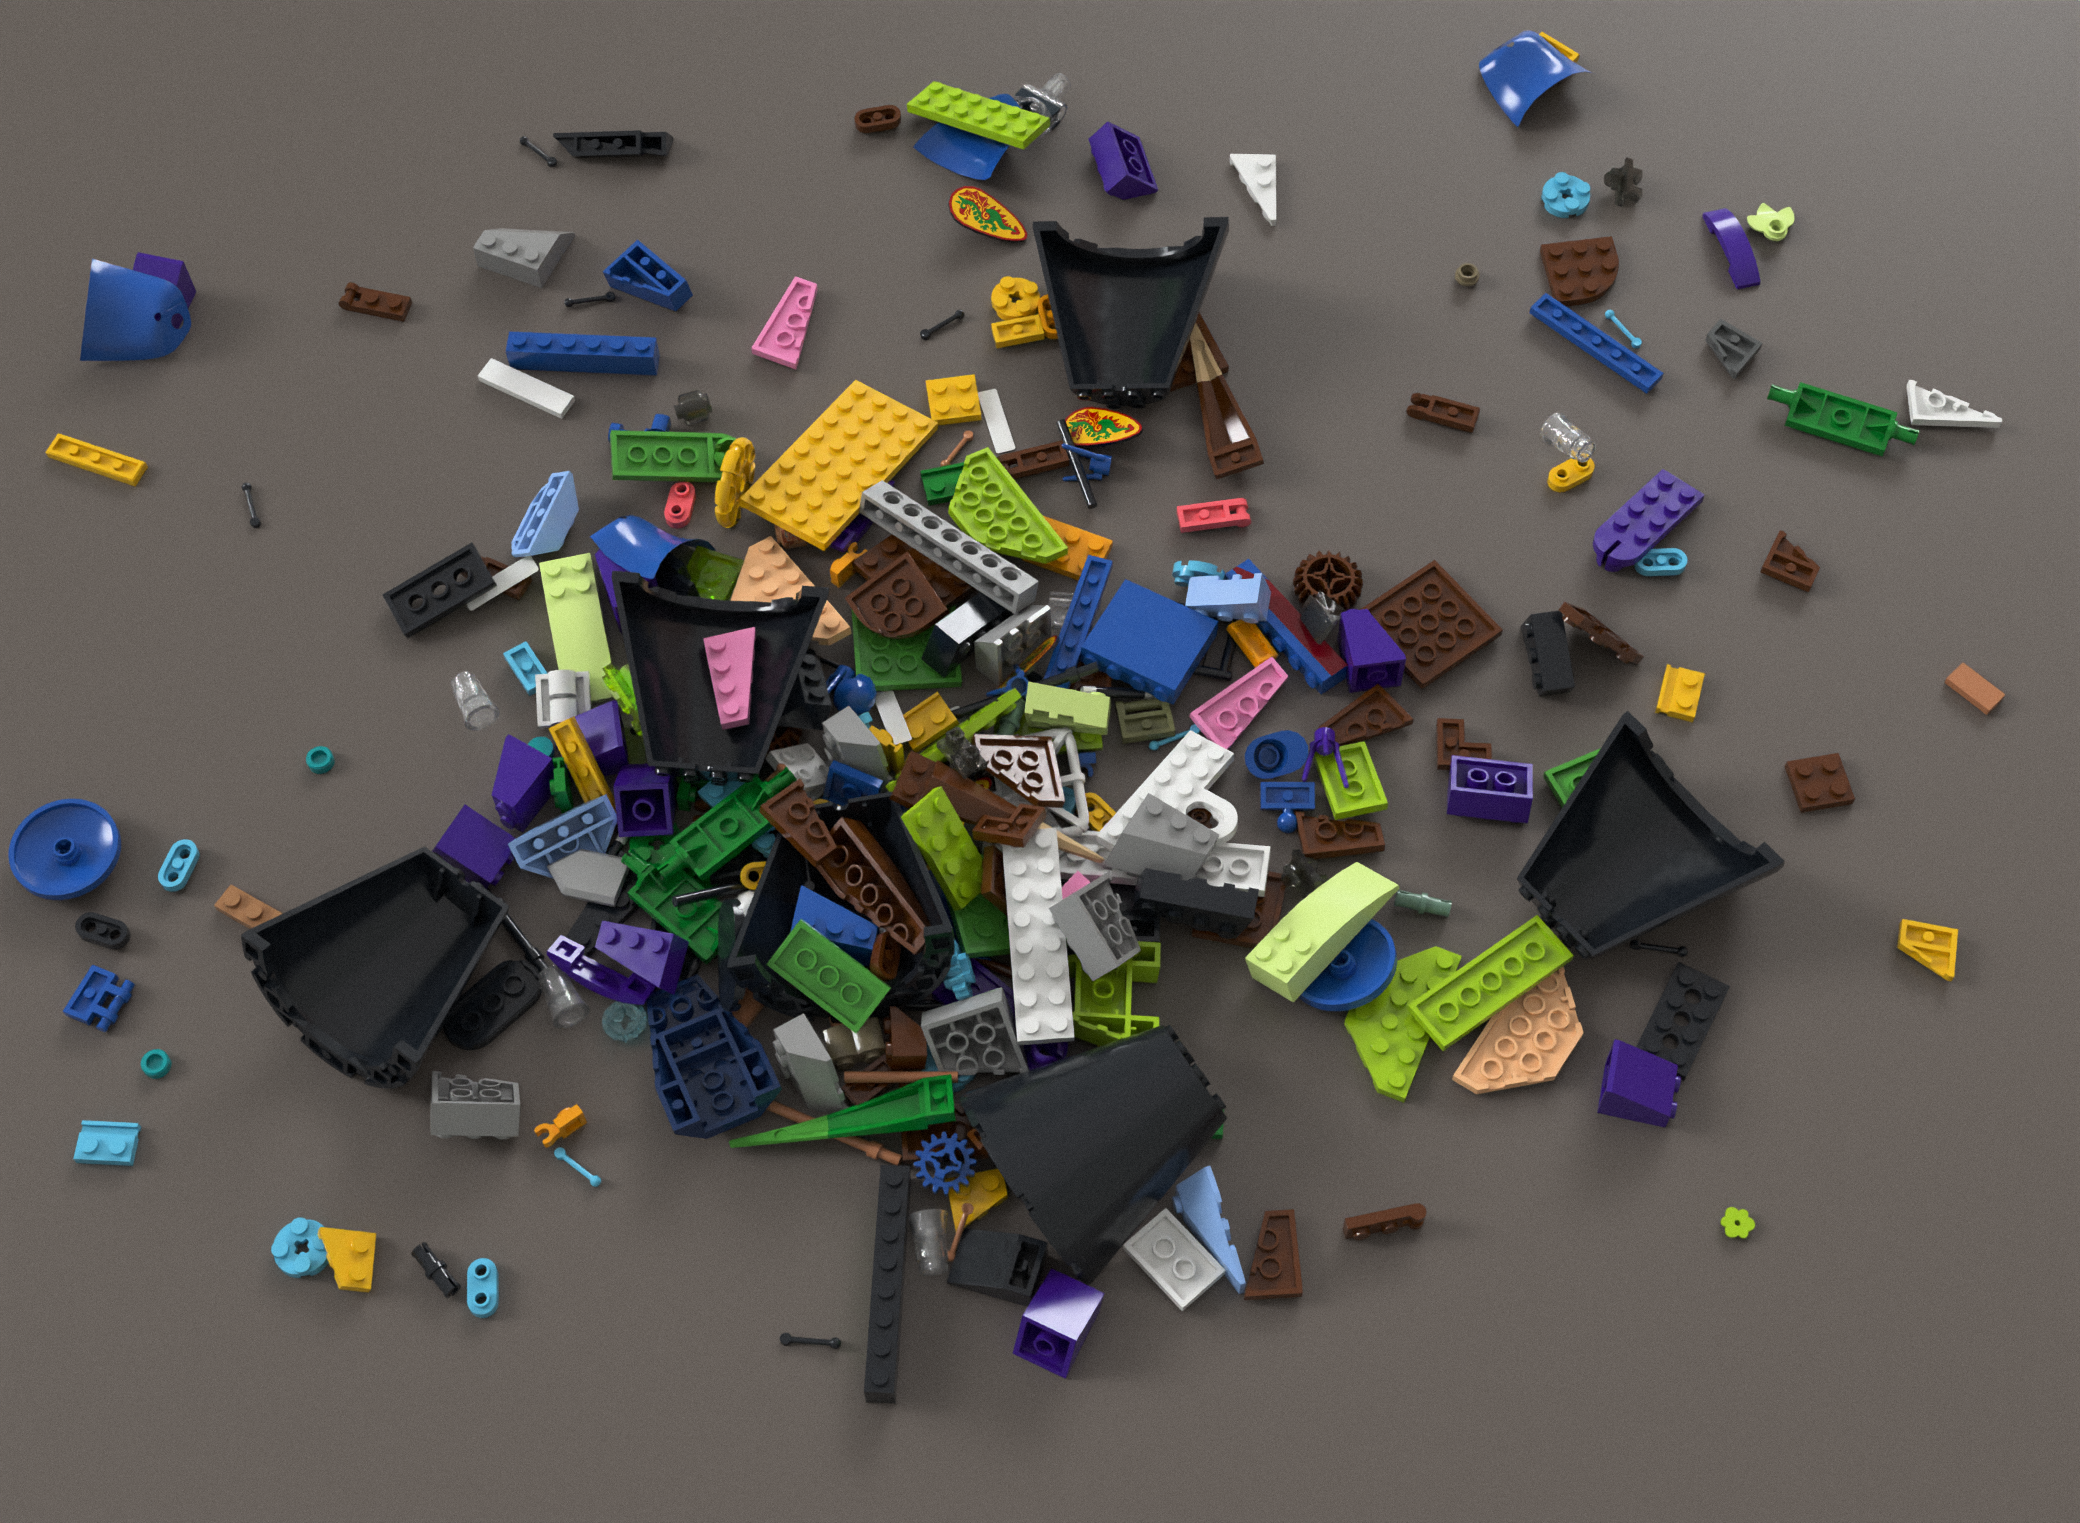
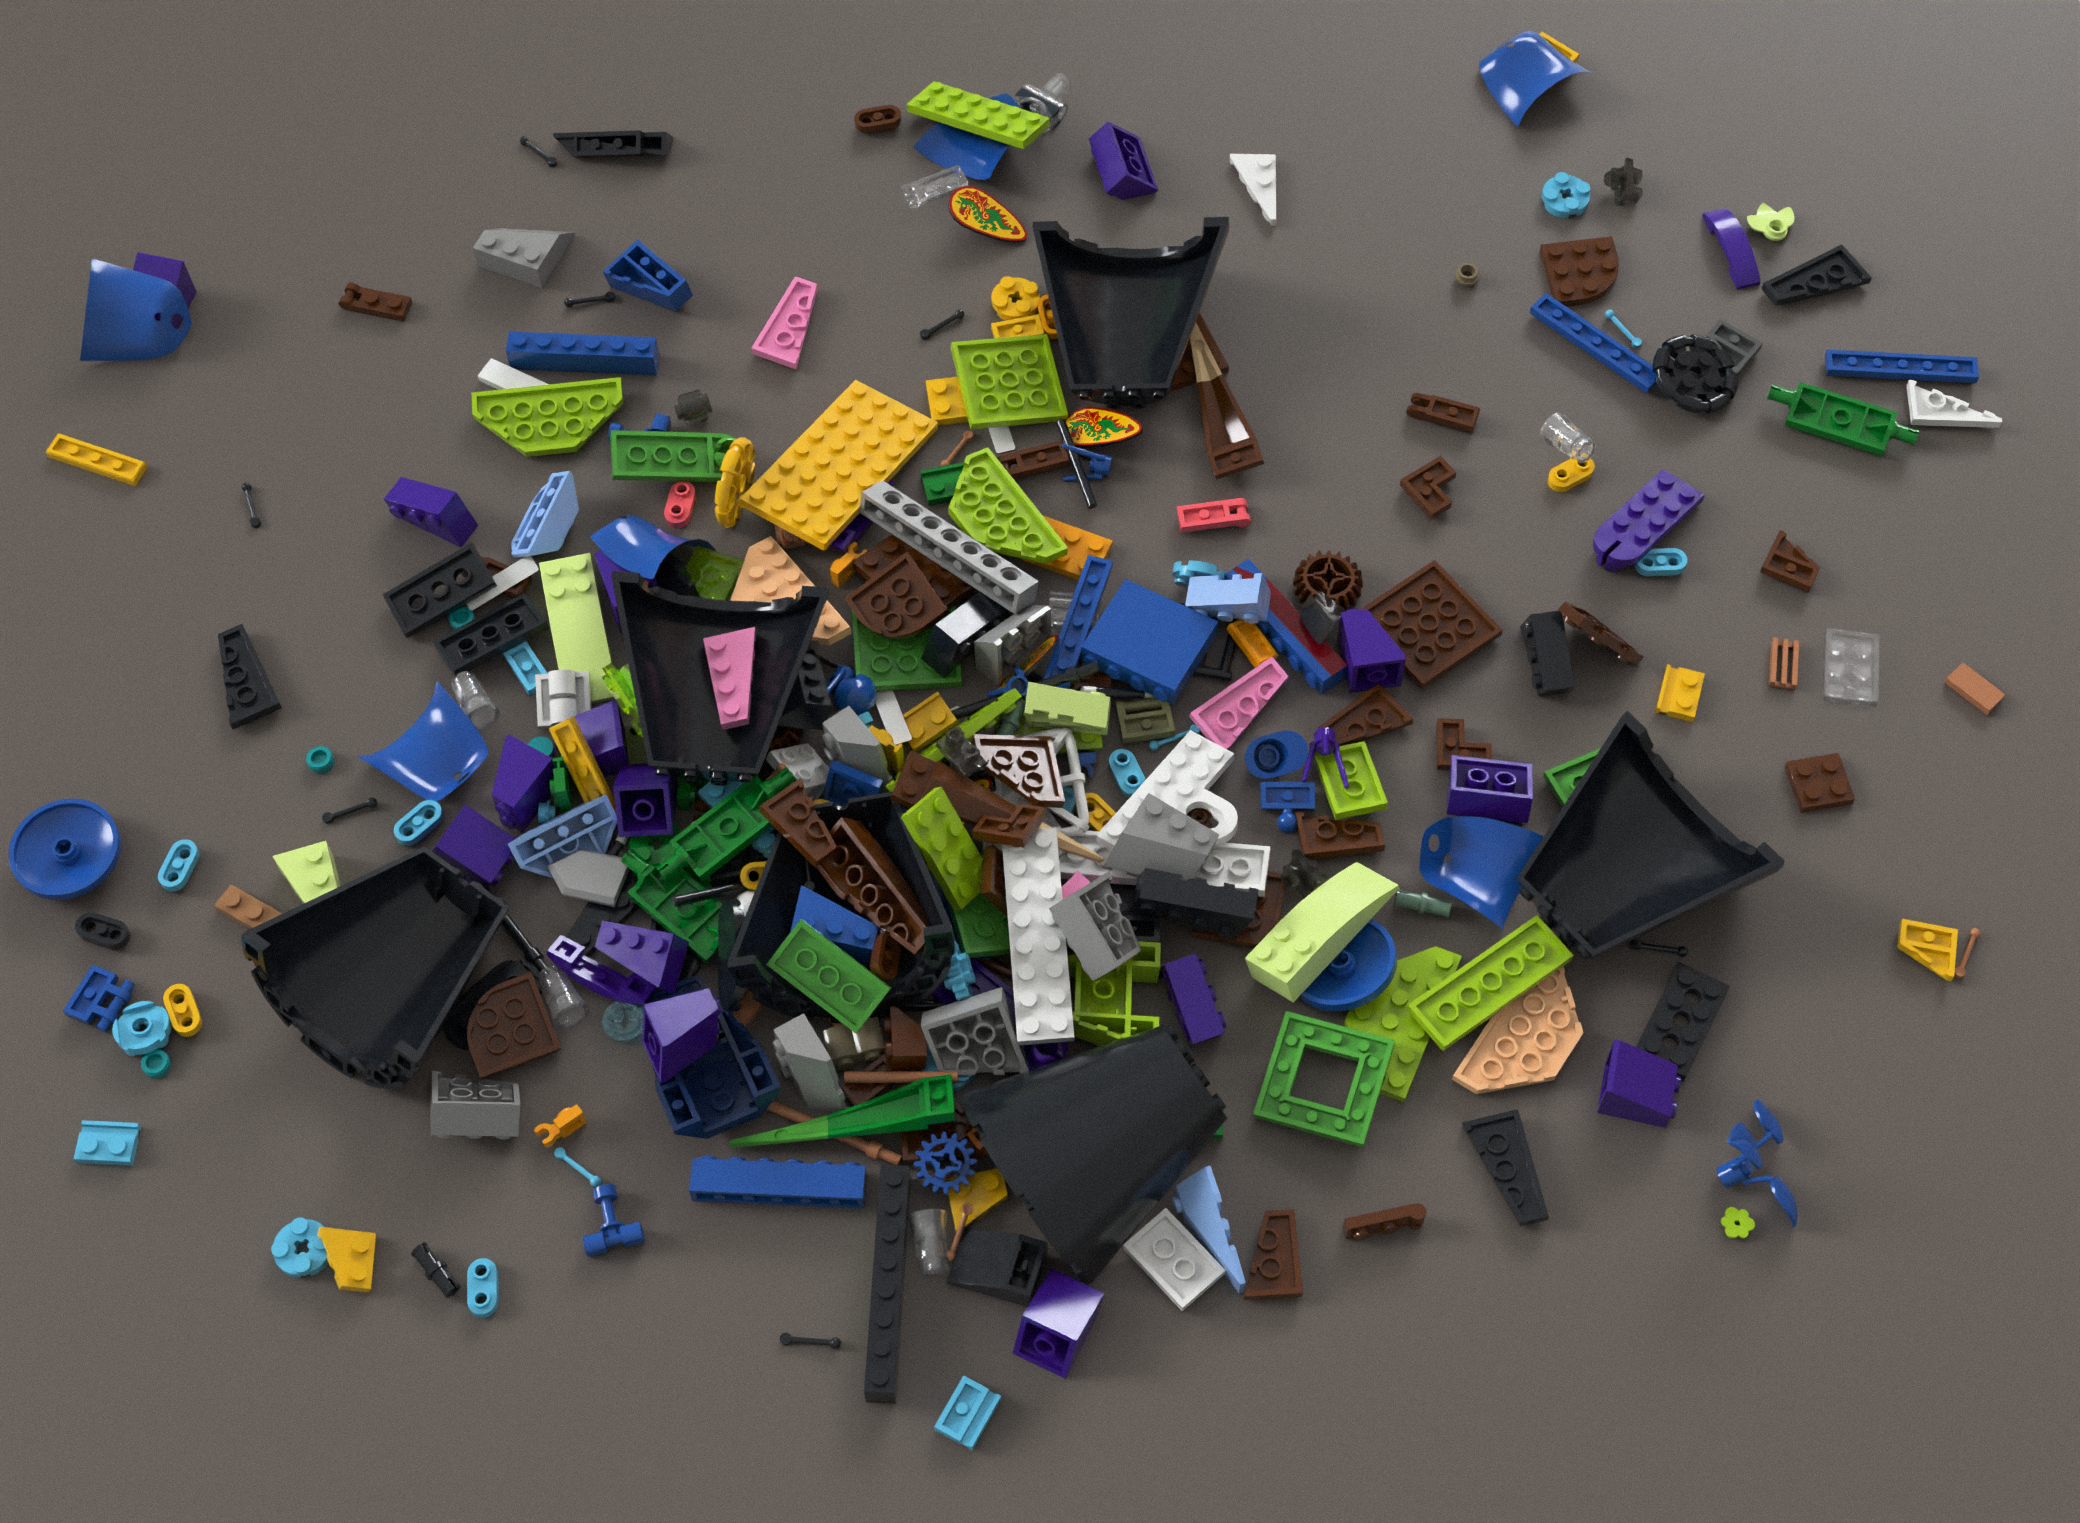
(149, 1040): none -> medium azure plate
(182, 1012): none -> yellow plate
(245, 680): none -> black wing
(309, 870): none -> yellowish green wedge
(328, 817): none -> black hinge
(416, 822): none -> medium azure plate
(432, 510): none -> dark purple wedge
(433, 750): none -> blue piece
(460, 617): none -> teal tile
(486, 648): none -> black plate
(510, 1028): none -> reddish brown plate
(546, 812): none -> medium azure plate
(548, 416): none -> lime plate
(612, 1231): none -> blue bar
(679, 1031): none -> dark purple slope
(778, 1182): none -> blue brick
(933, 186): none -> clear hinge
(967, 1413): none -> medium azure plate
(1008, 381): none -> lime plate
(1125, 771): none -> medium azure plate
(1193, 999): none -> dark purple wedge
(1345, 1125): none -> bright green plate
(1425, 486): none -> reddish brown plate
(1483, 861): none -> blue piece
(1507, 1157): none -> black wing
(1700, 363): none -> black plate
(1740, 1168): none -> blue plant
(1785, 645): none -> nougat tile
(1819, 276): none -> black wing
(1851, 667): none -> clear plate
(1901, 366): none -> blue plate
(1960, 971): none -> nougat hinge

